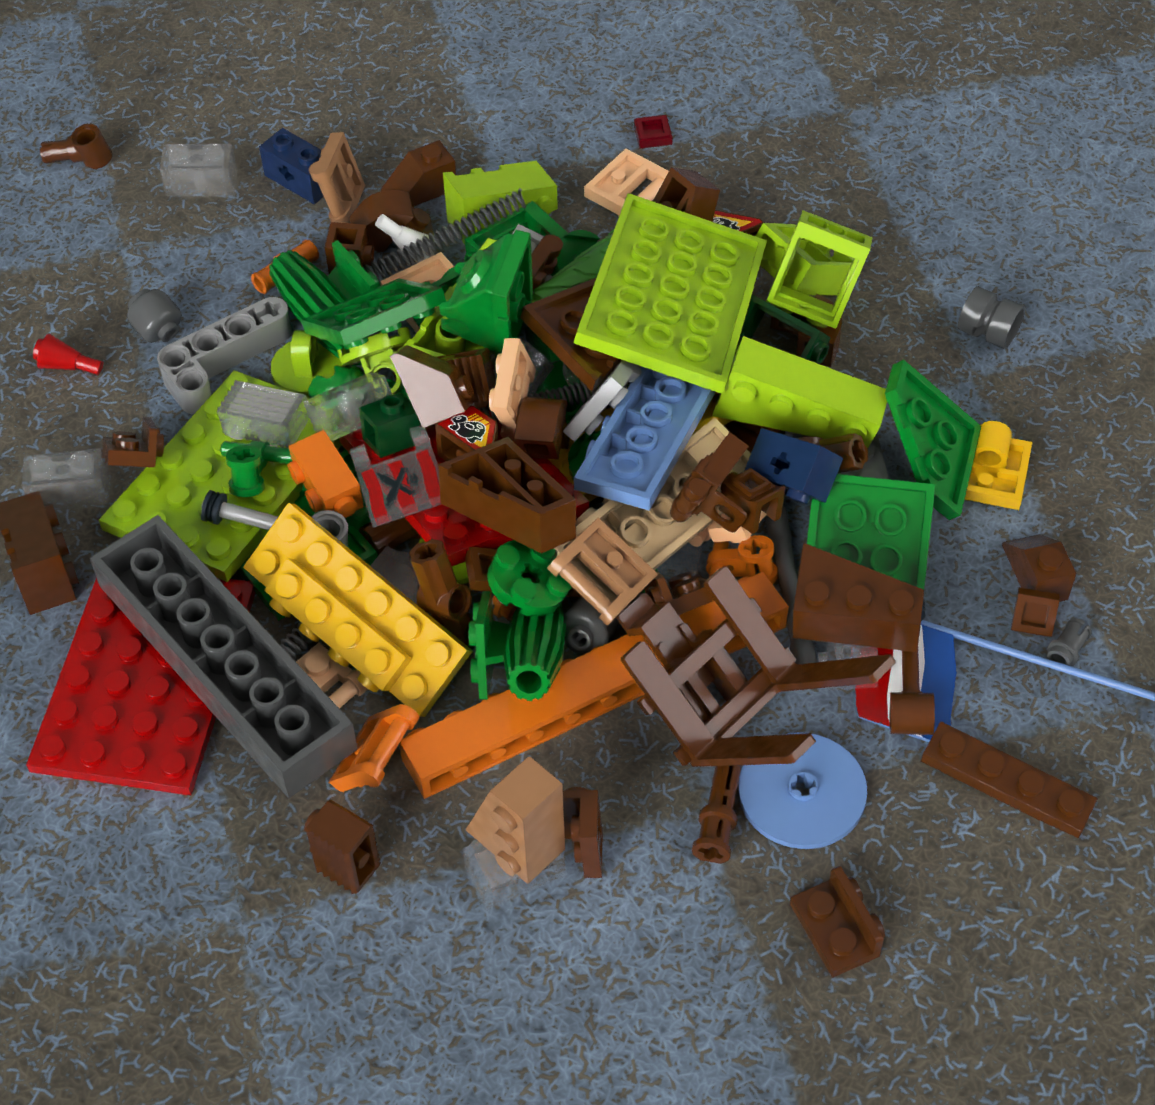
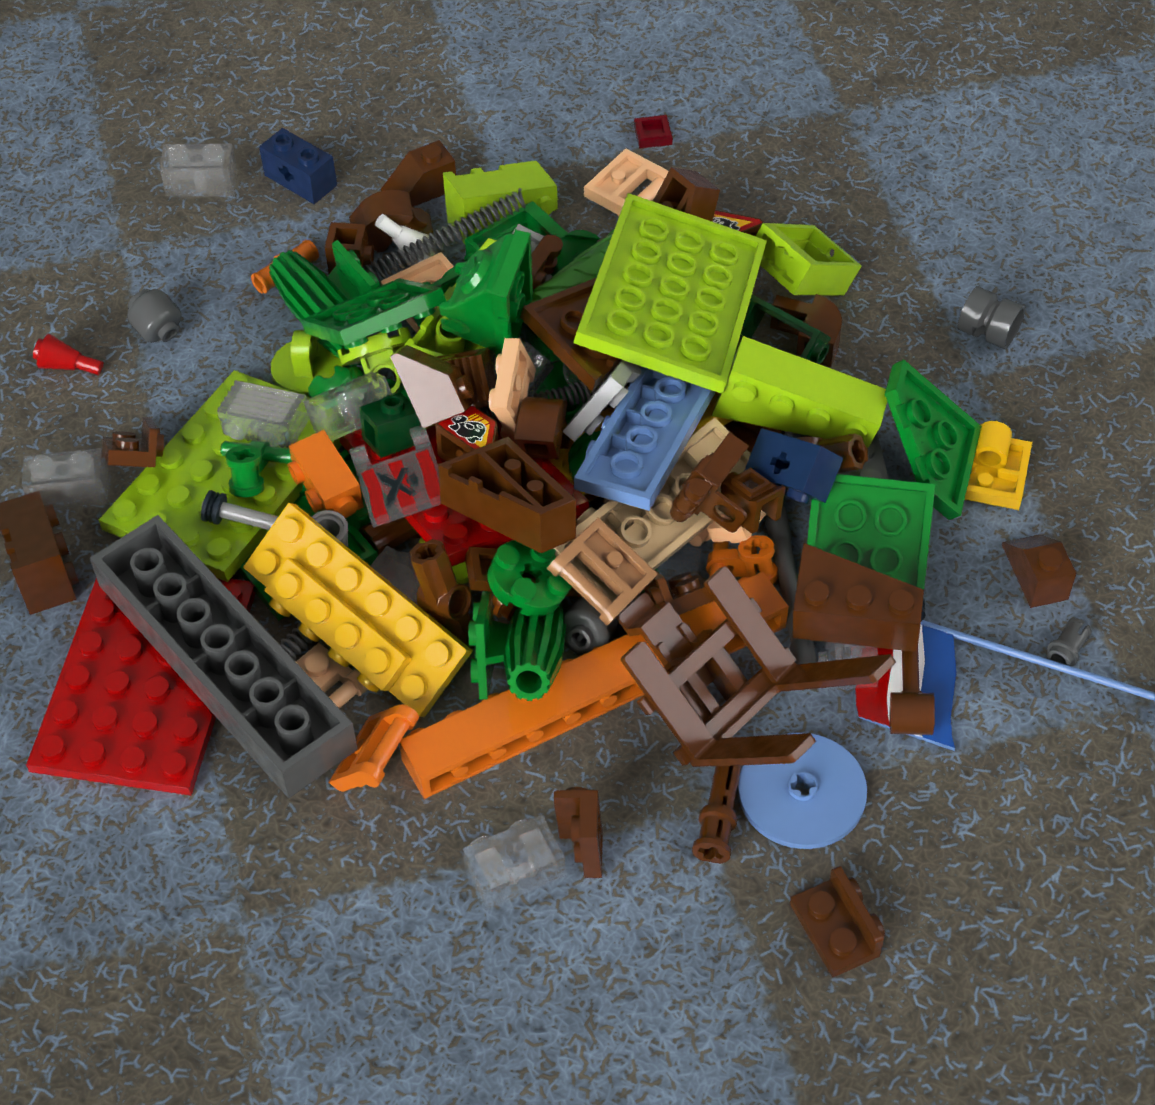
(83, 145): reddish brown pin -> none
(220, 346): light grey beam -> none
(338, 178): medium nougat plate -> none
(342, 845): reddish brown brick -> none
(522, 821): medium nougat wedge -> none
(833, 237): lime window -> none
(1009, 779): reddish brown plate -> none
(1035, 612): reddish brown tile -> none

